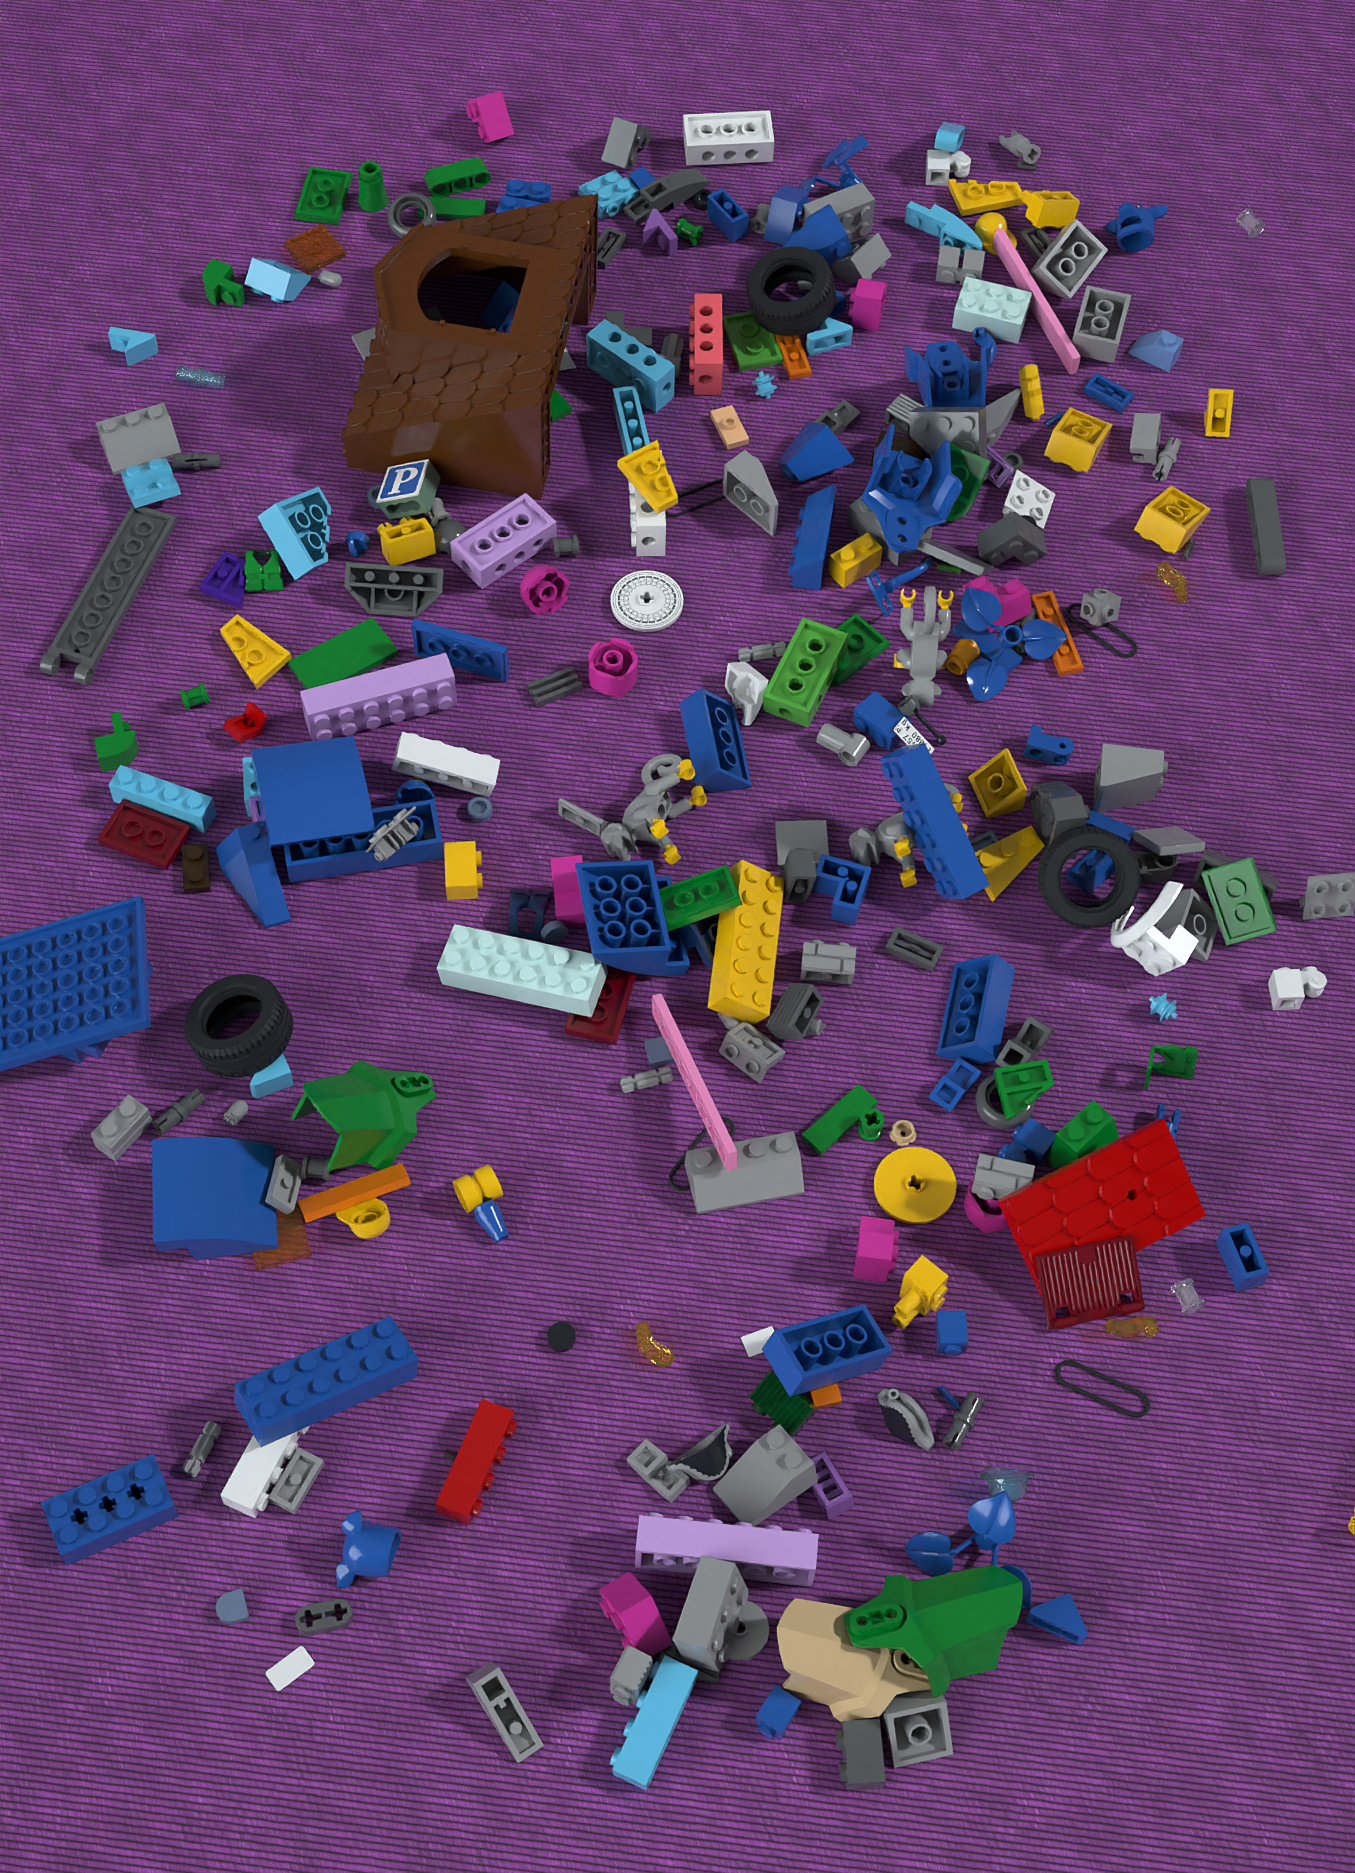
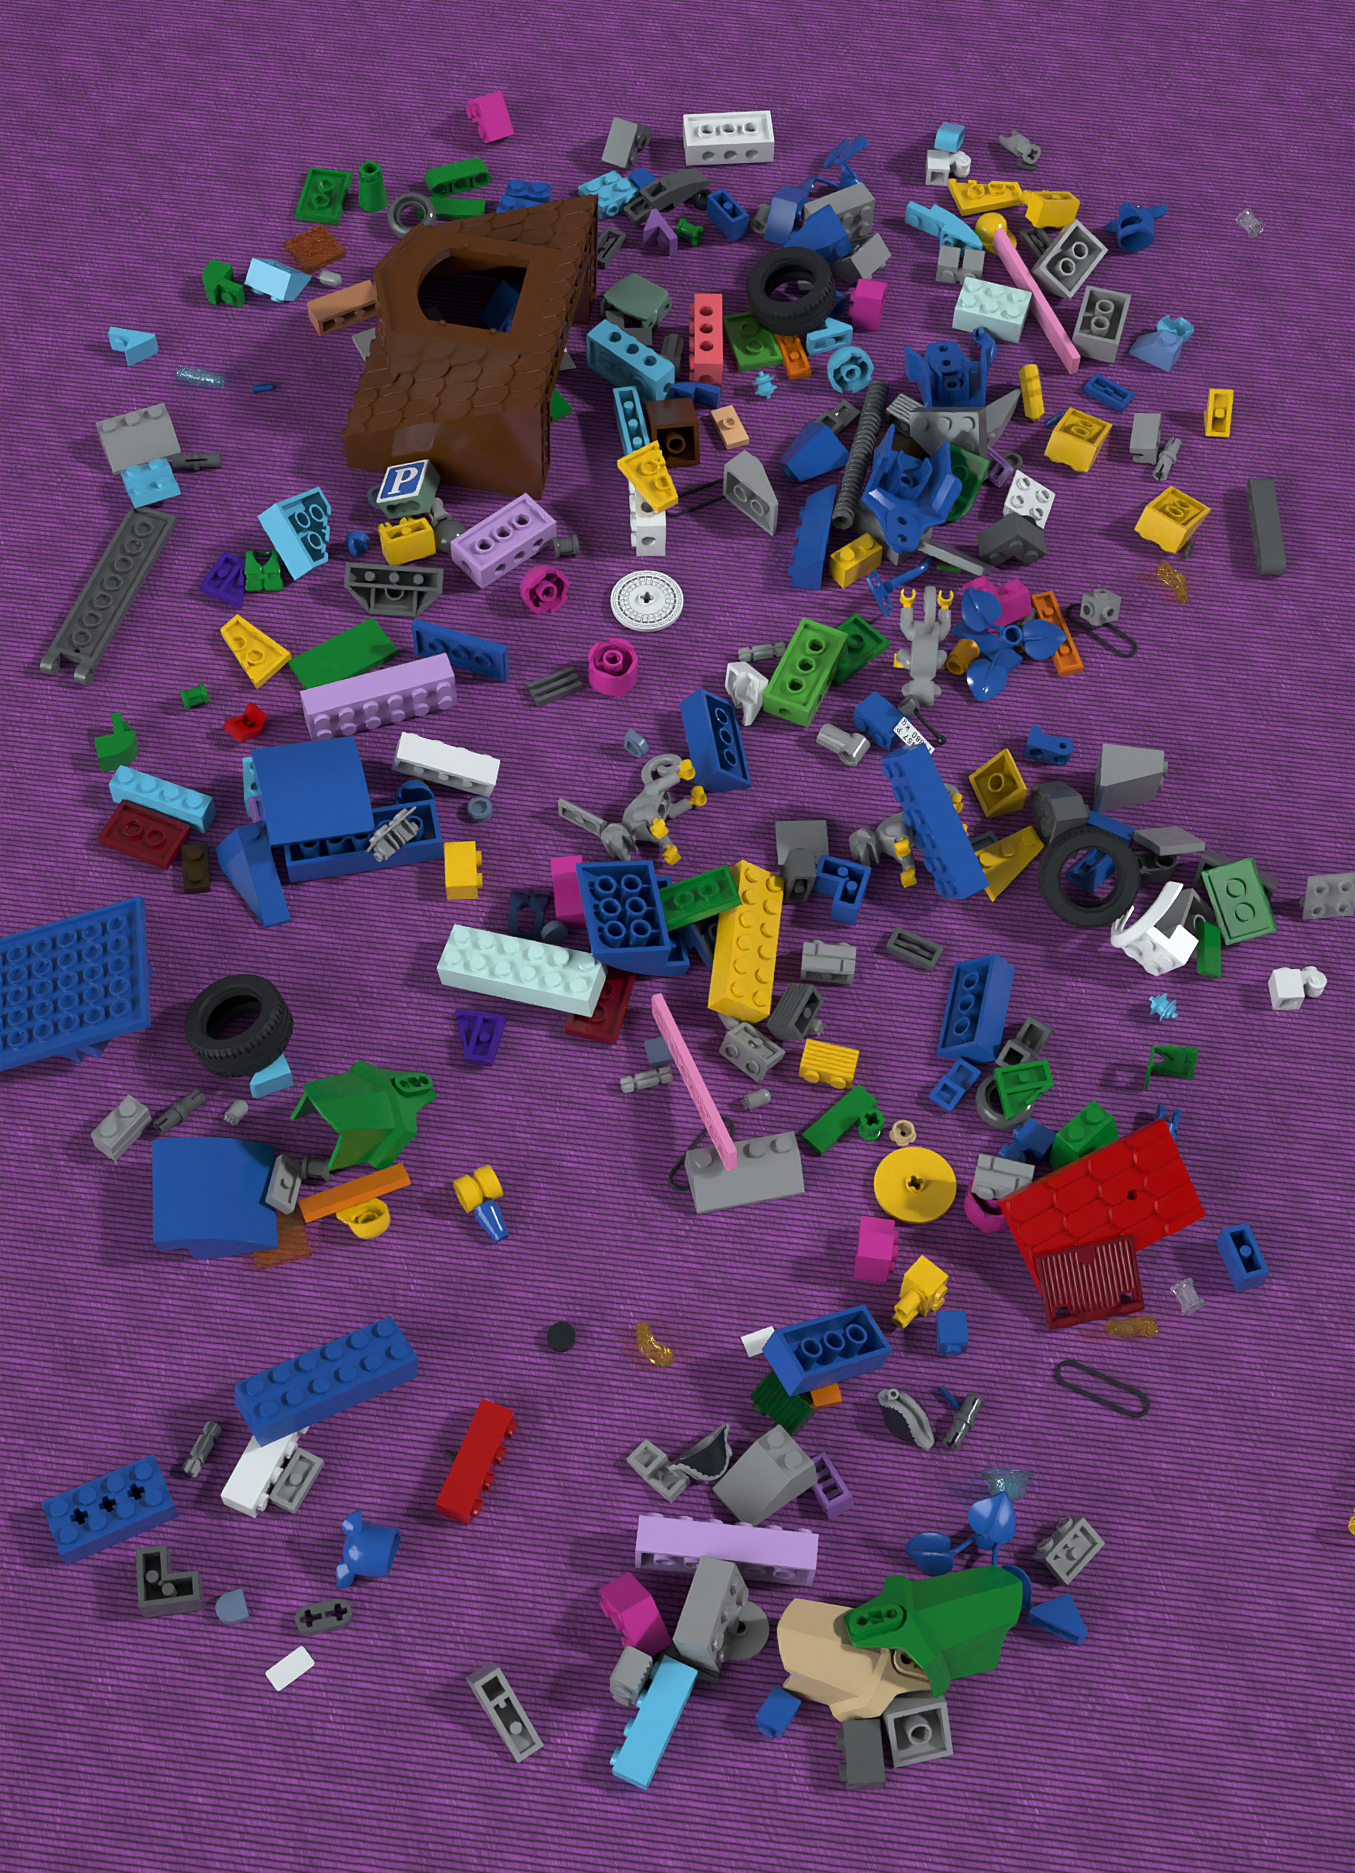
(163, 1591): none -> dark grey brick
(262, 387): none -> blue piece
(343, 308): none -> nougat brick
(480, 1035): none -> dark purple wing
(635, 744): none -> sand blue tile
(638, 299): none -> sand green piece
(676, 429): none -> reddish brown slope
(699, 393): none -> blue slope
(756, 1099): none -> light grey piece
(828, 1064): none -> yellow brick
(849, 369): none -> medium azure cylinder
(860, 455): none -> dark grey piece
(1069, 1548): none -> light grey bracket
(1178, 327): none -> medium azure hair
(1208, 950): none -> green tile

